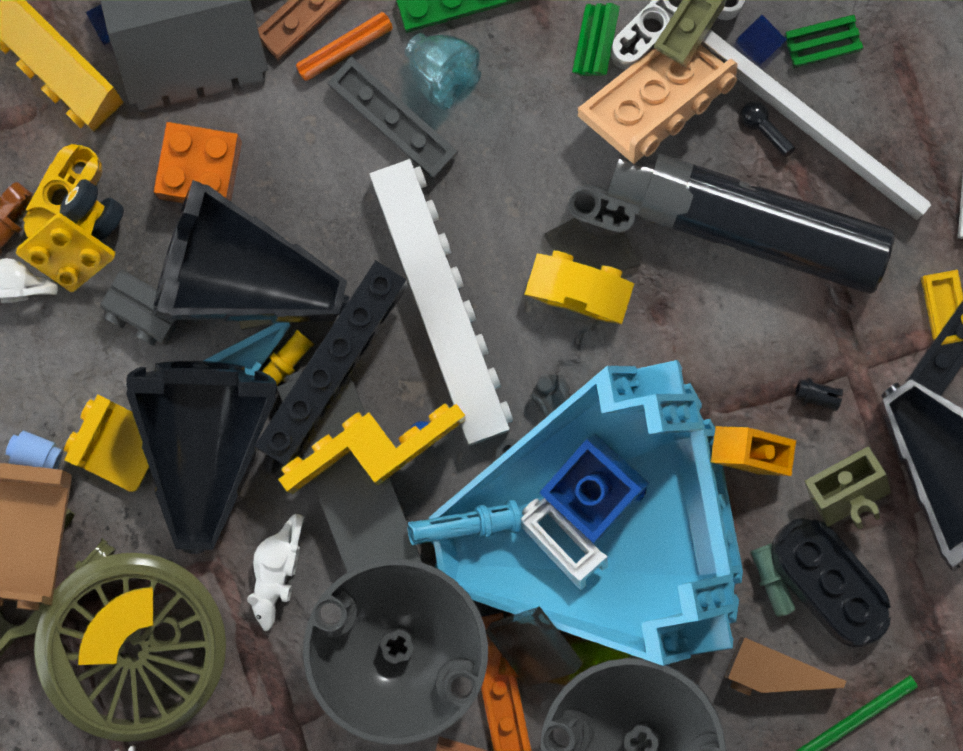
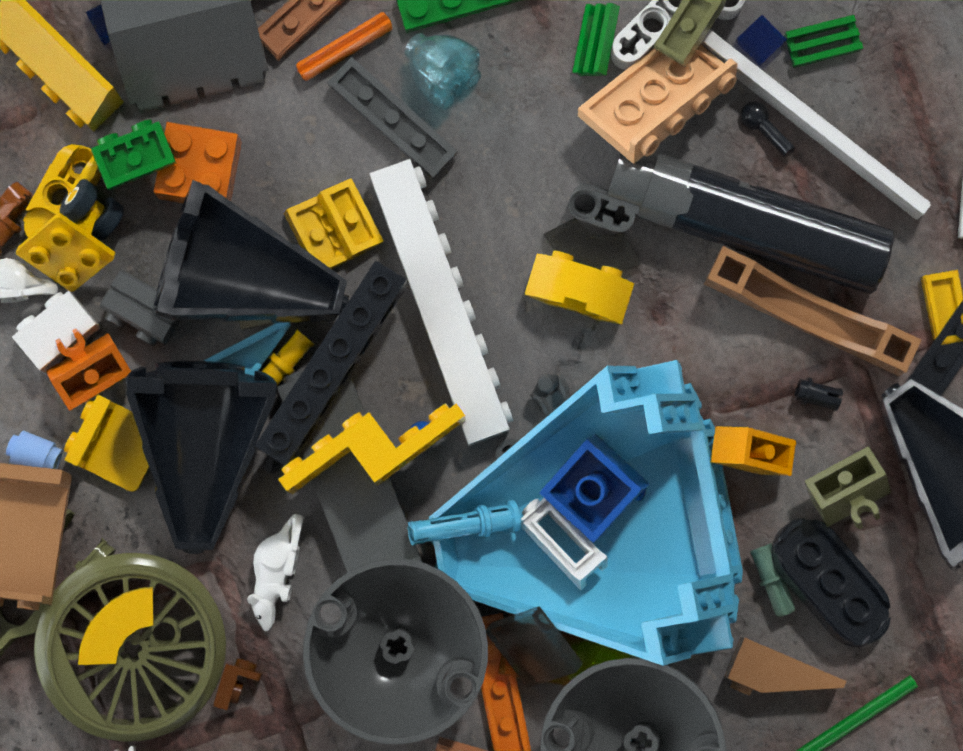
(39, 334): none -> white brick
(86, 369): none -> orange brick
(133, 154): none -> green bracket
(229, 687): none -> reddish brown bracket
(334, 225): none -> yellow slope
(849, 331): none -> medium nougat arch

